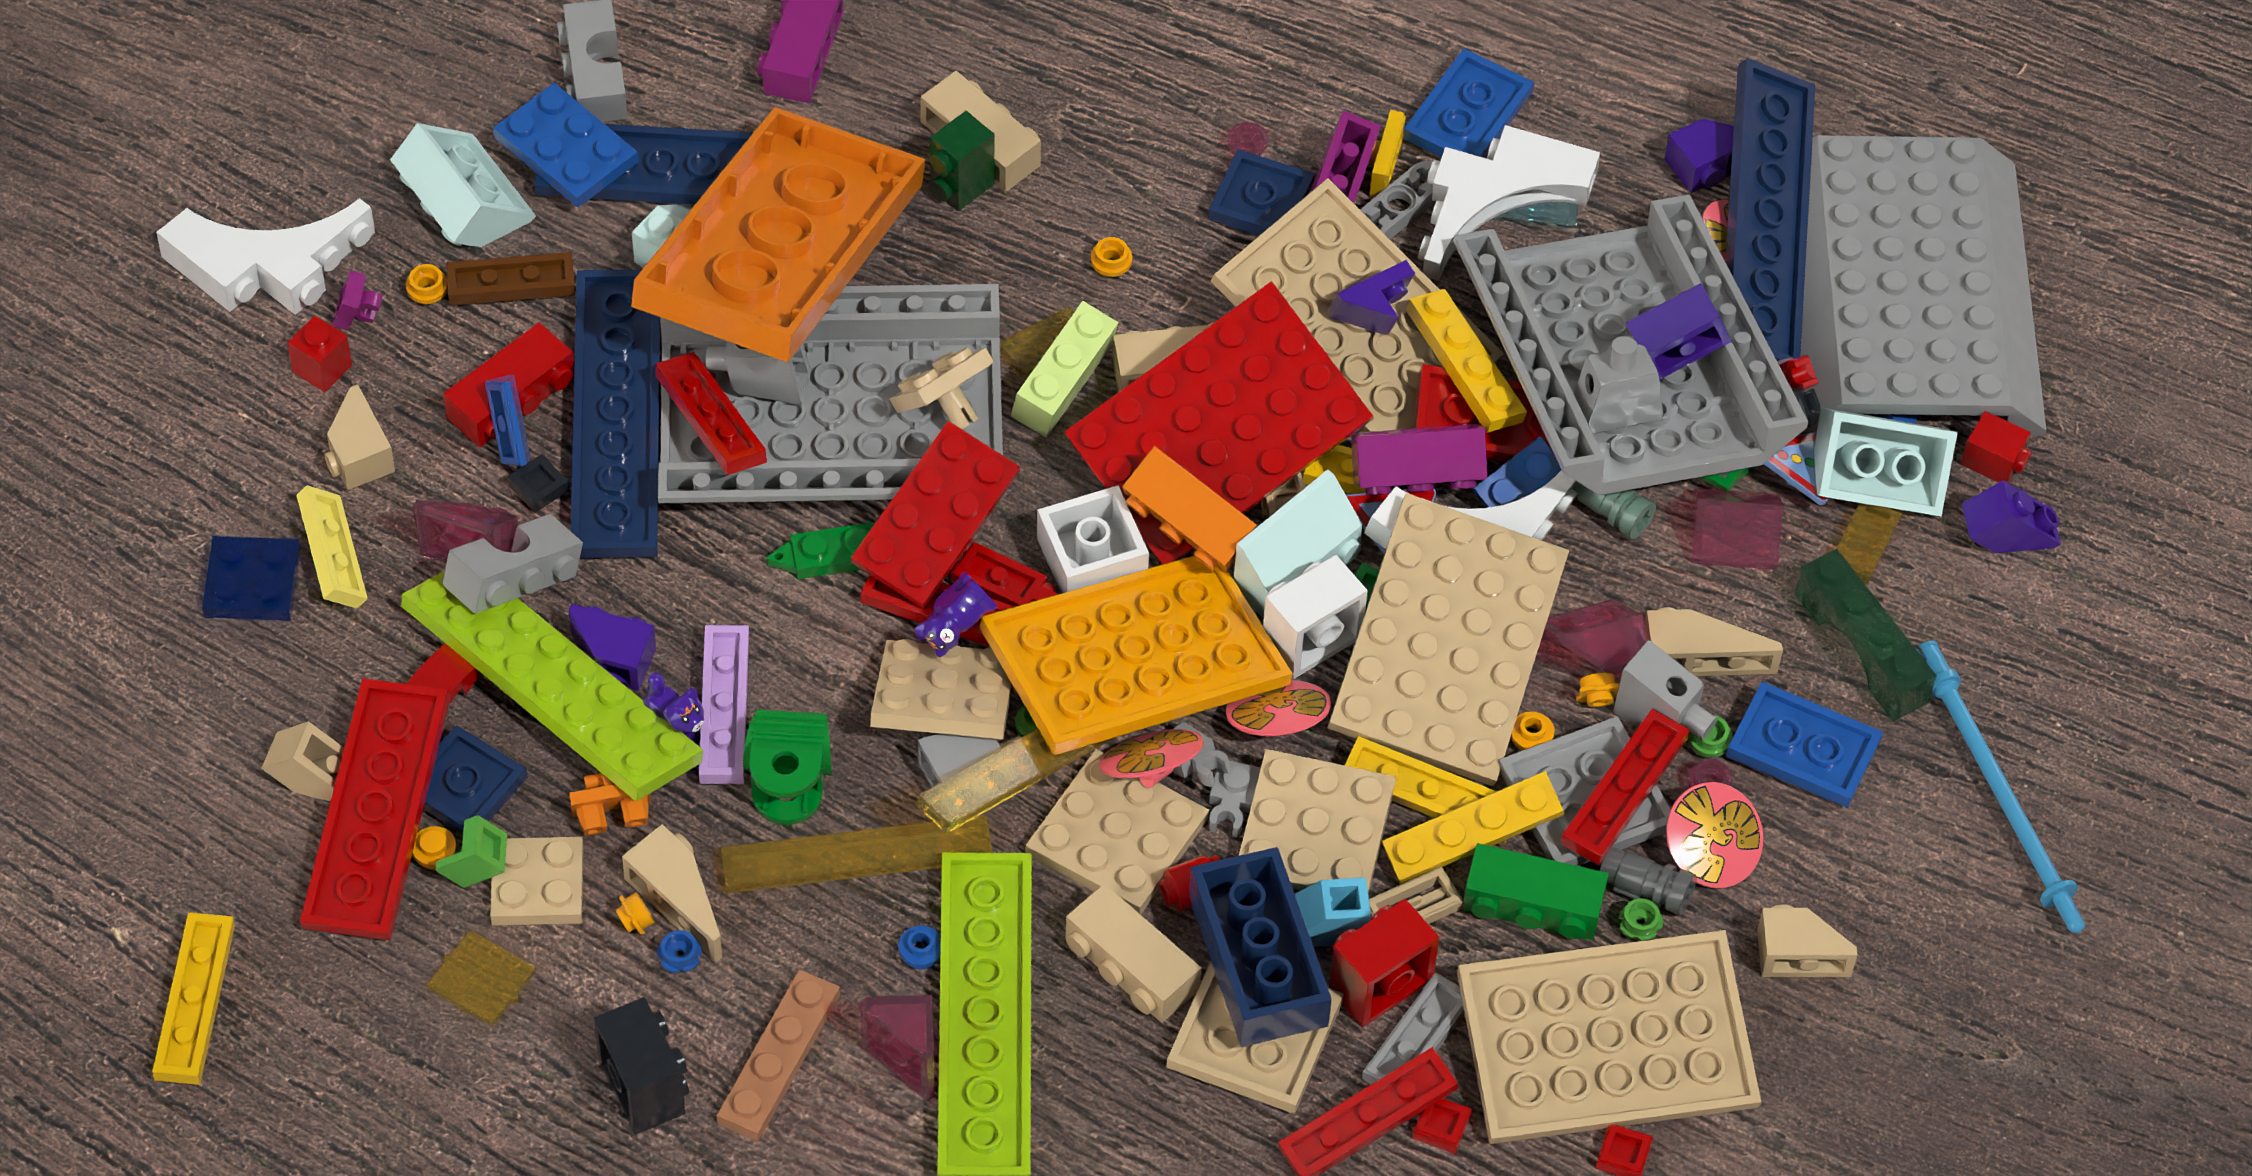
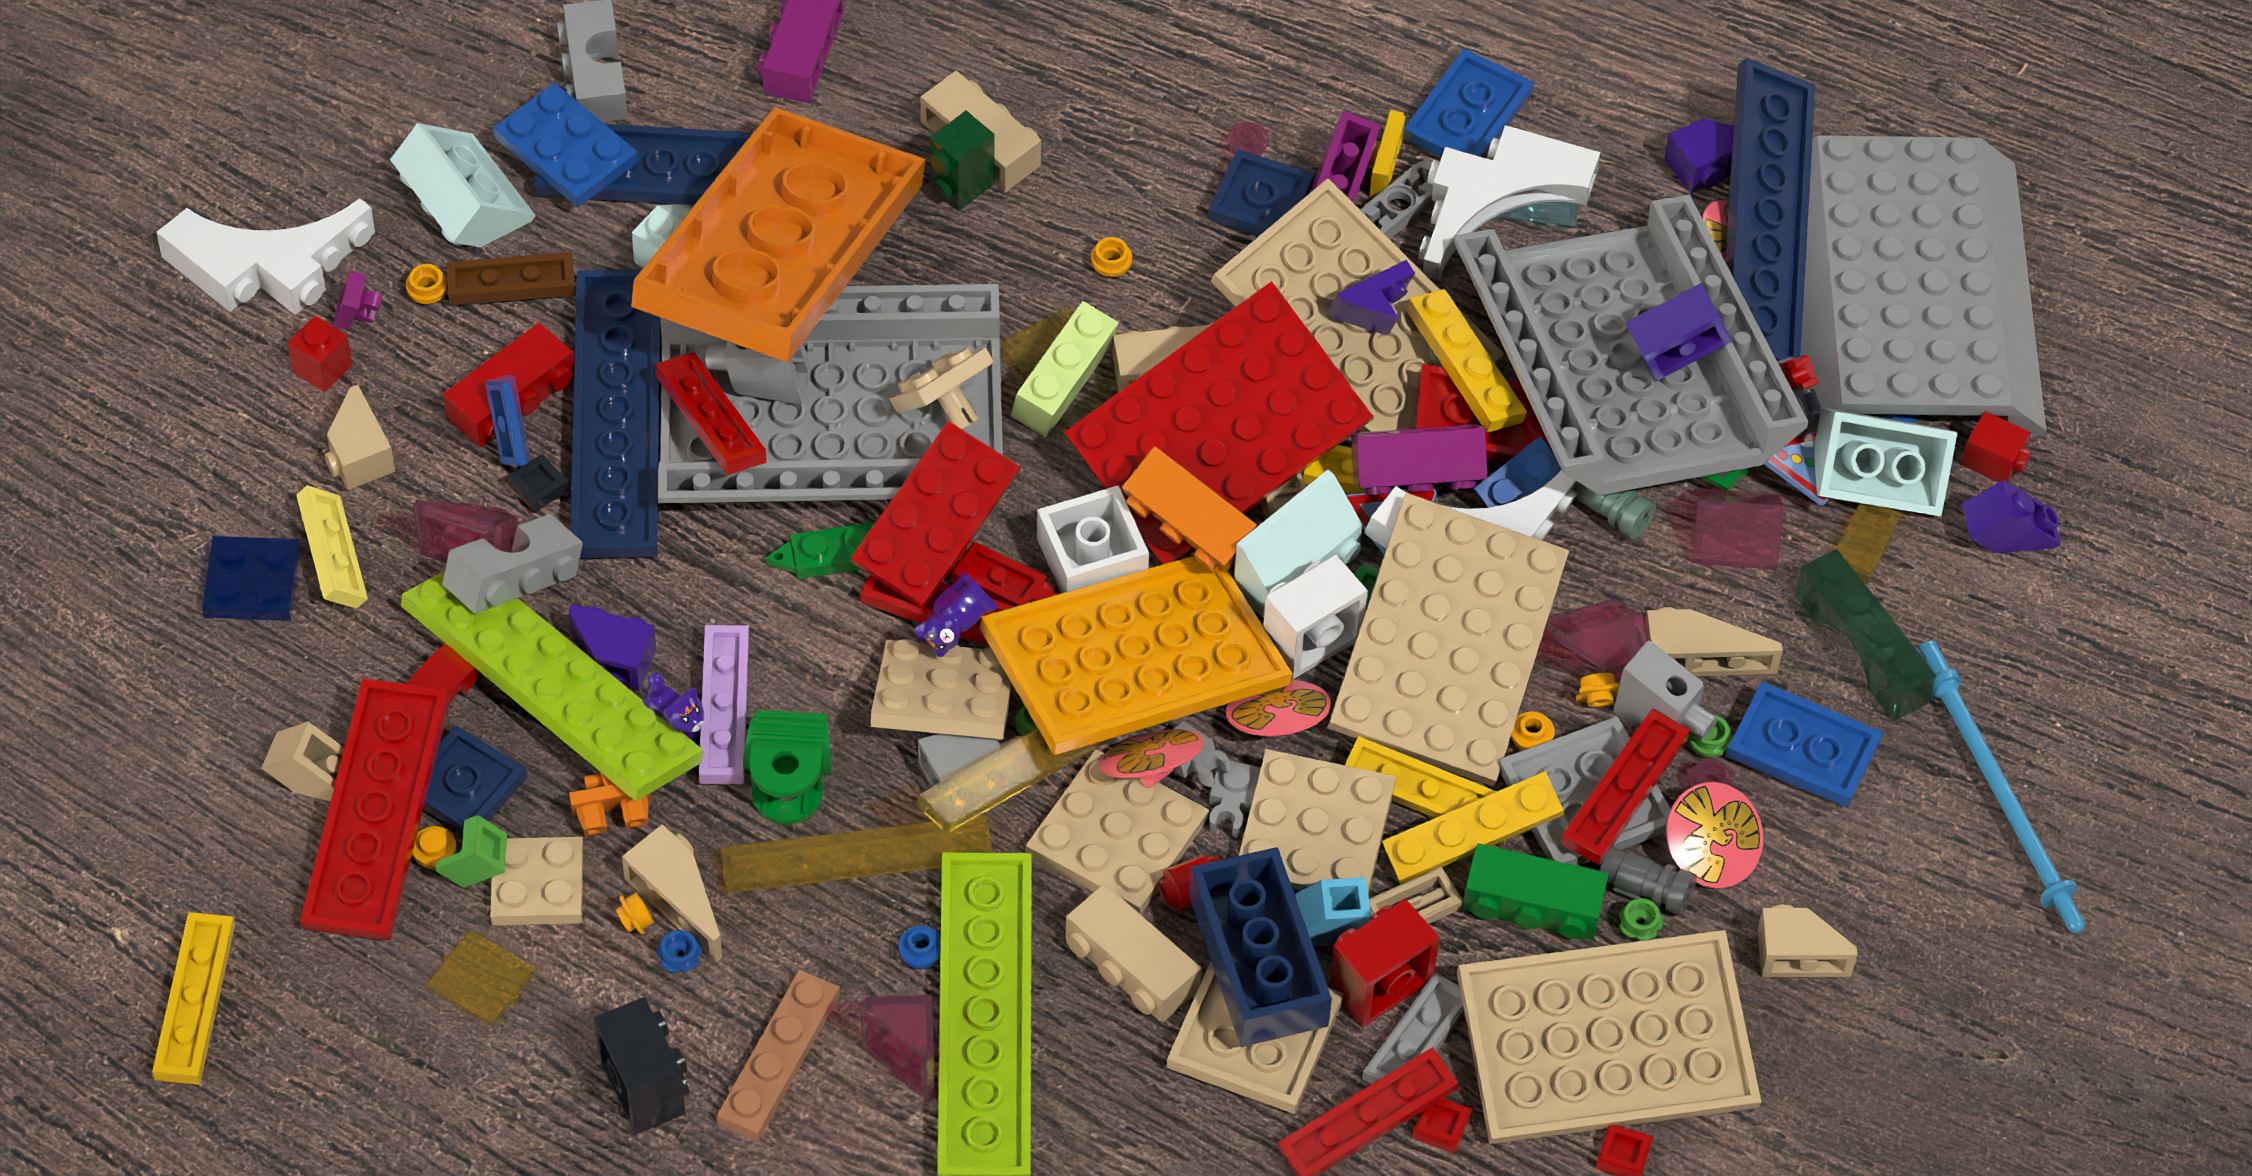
(1619, 387): light grey torso -> none

